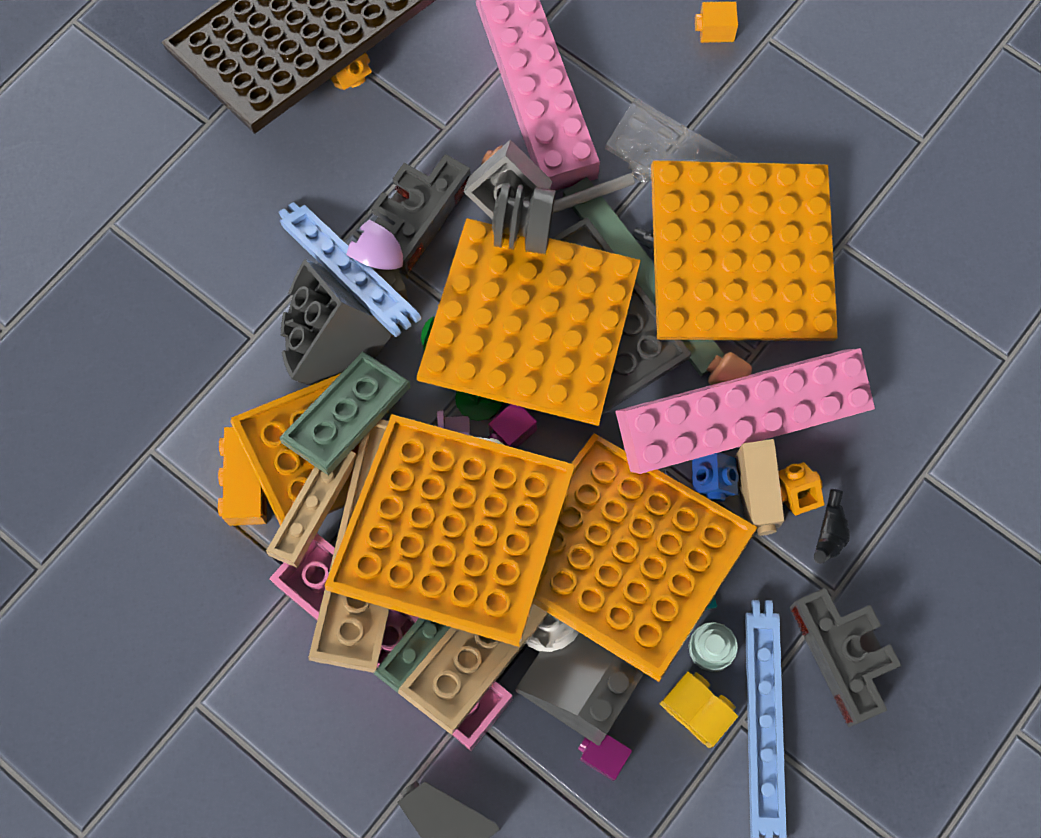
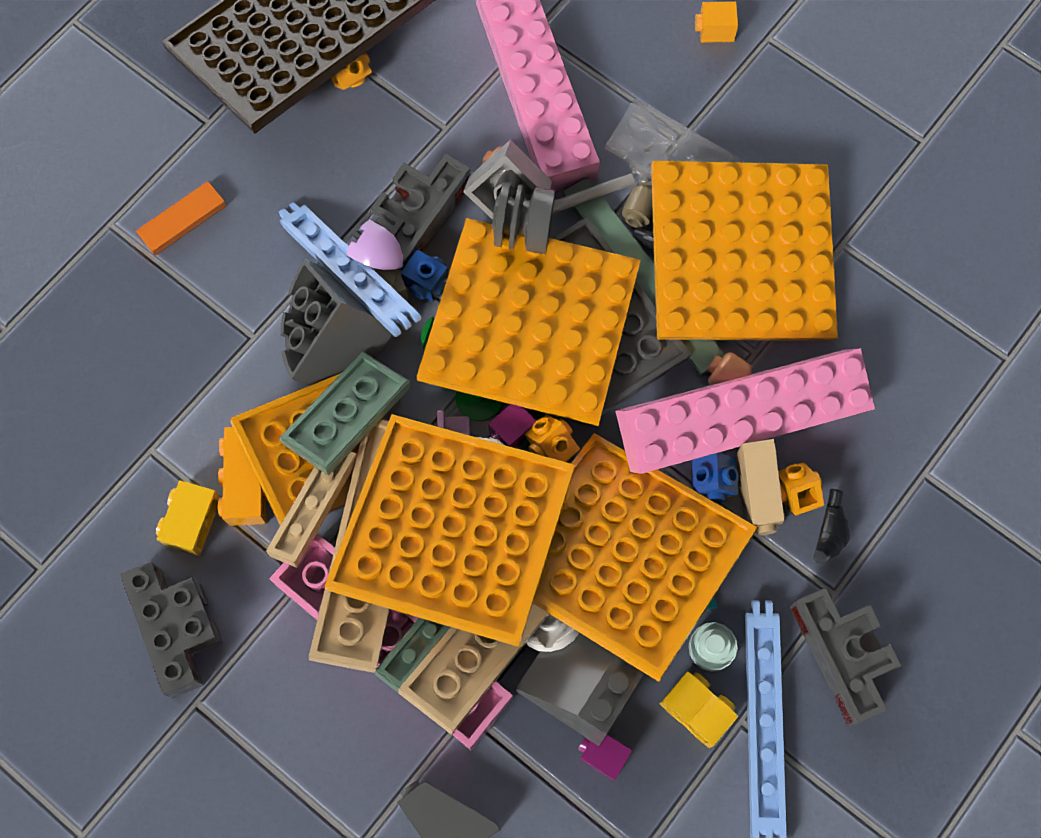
(171, 626): none -> dark grey piece
(181, 218): none -> orange tile
(188, 518): none -> yellow brick
(425, 276): none -> blue brick
(552, 439): none -> light orange brick
(638, 206): none -> dark tan brick

